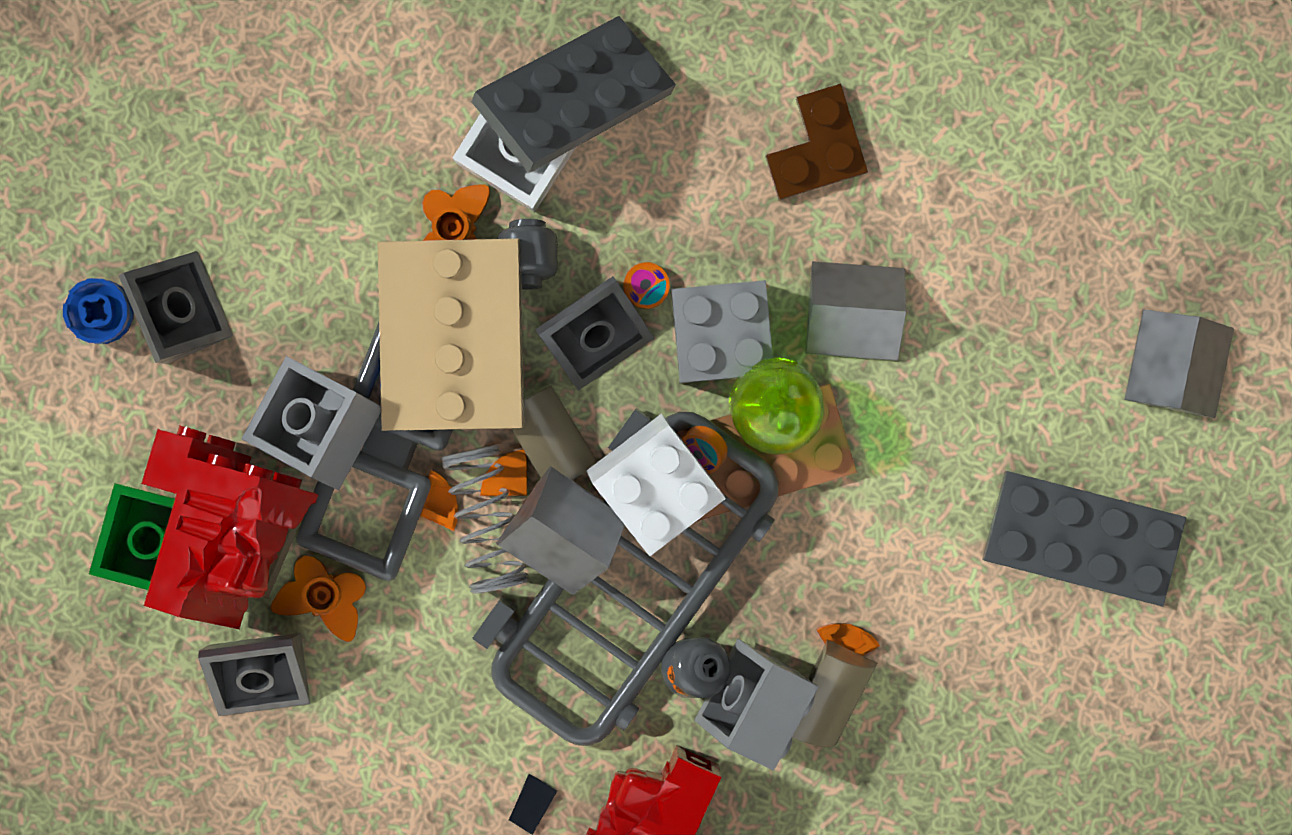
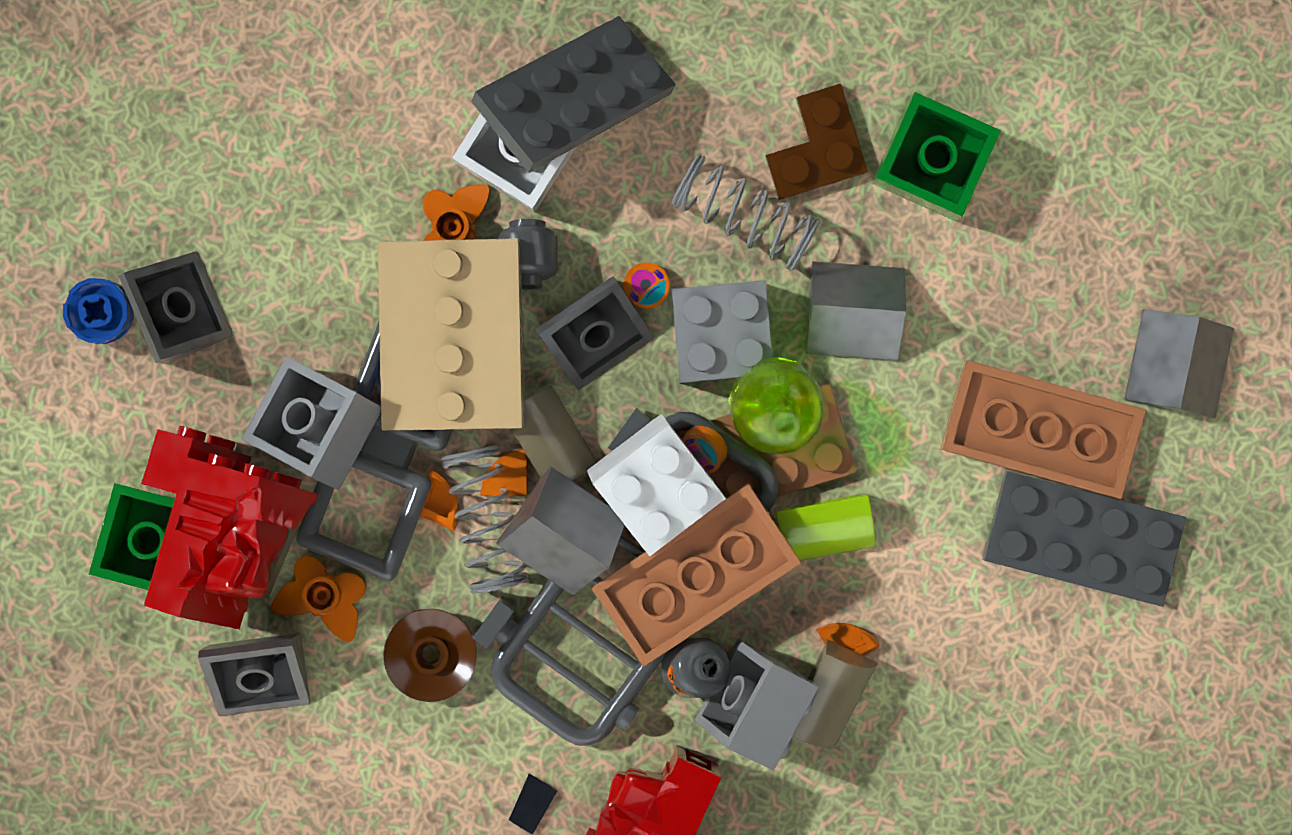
(426, 679): none -> reddish brown dish
(683, 191): none -> light grey piece
(696, 575): none -> nougat plate
(828, 526): none -> lime brick
(936, 156): none -> green brick
(1043, 429): none -> nougat plate

